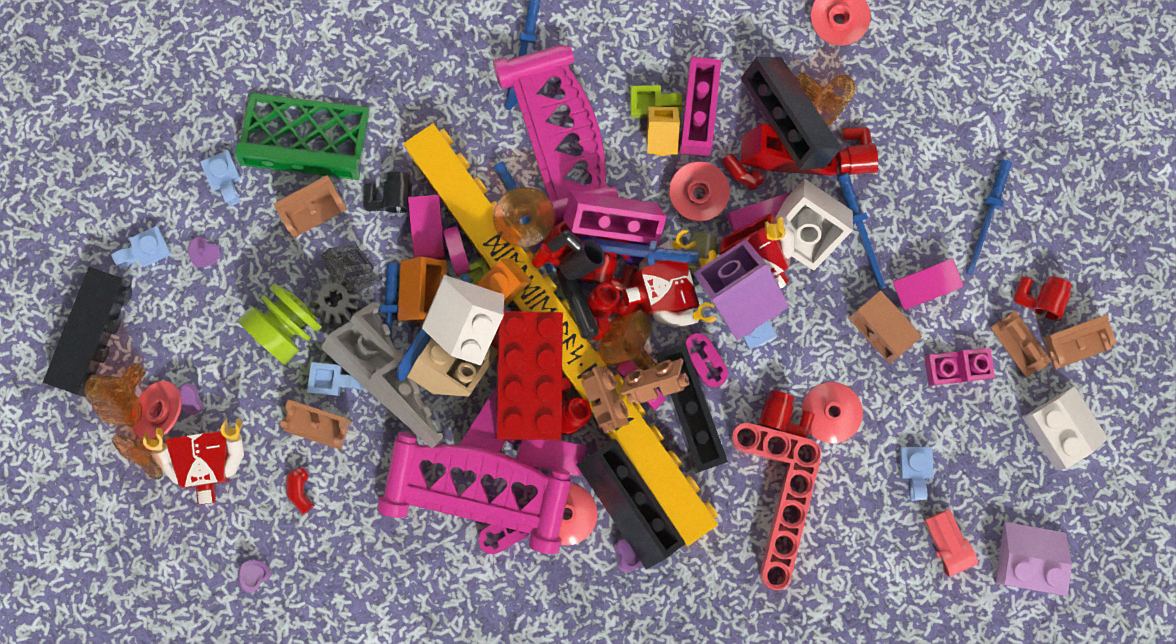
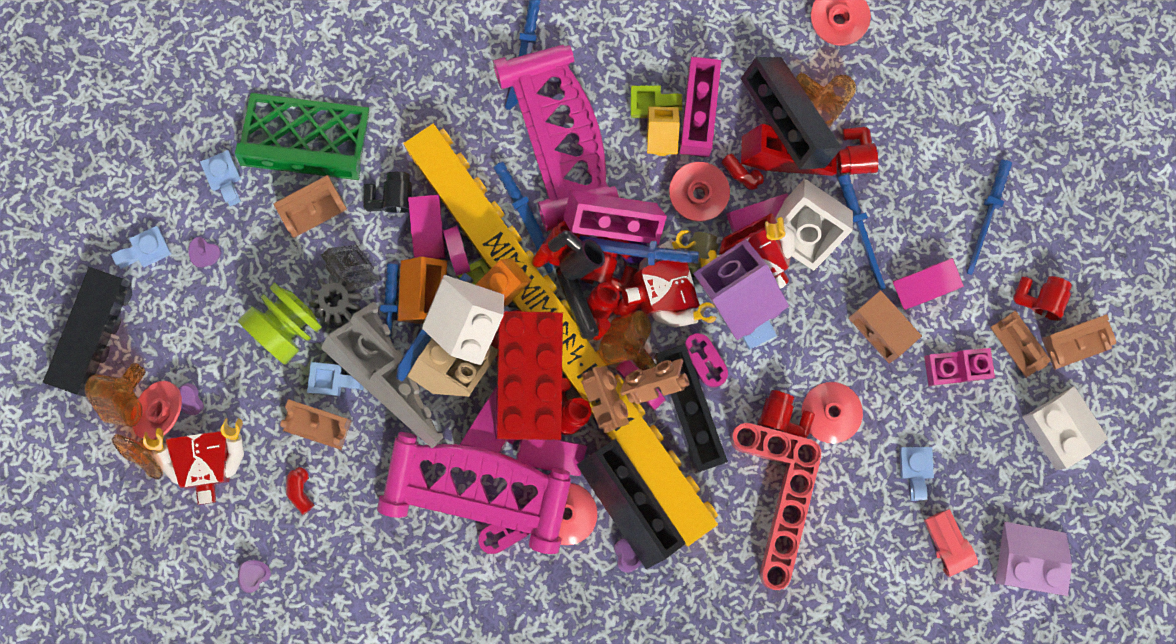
(521, 203): clear orange dish -> none

